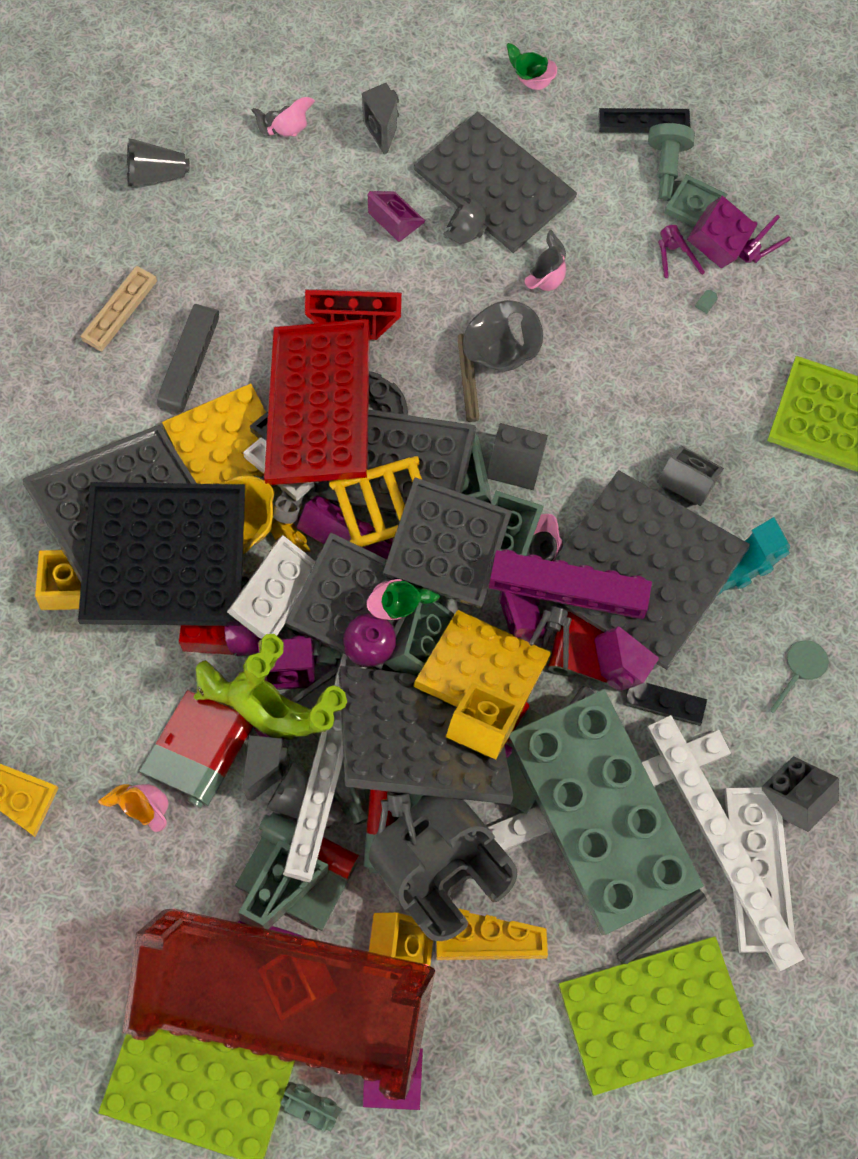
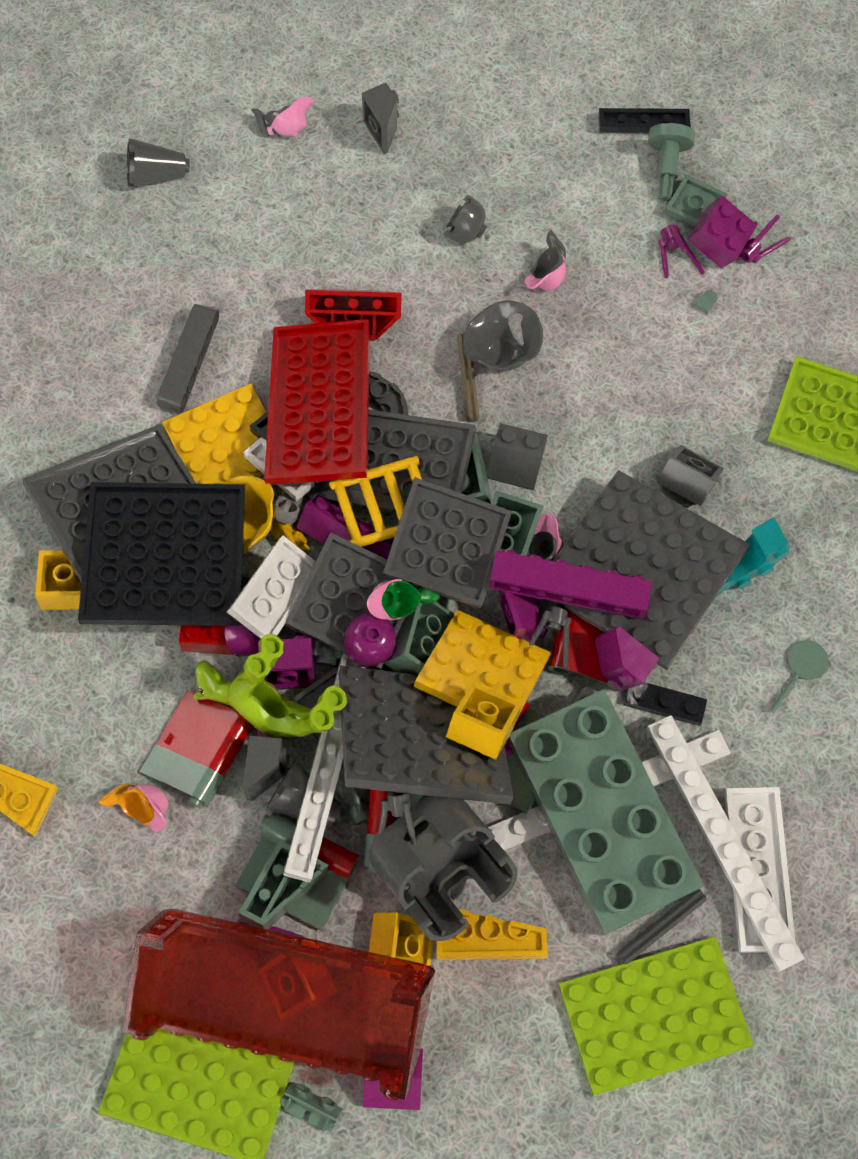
(118, 308): tan plate -> none
(393, 213): magenta slope -> none
(501, 176): dark grey plate -> none
(532, 68): green hair -> none
(802, 793): dark grey slope -> none

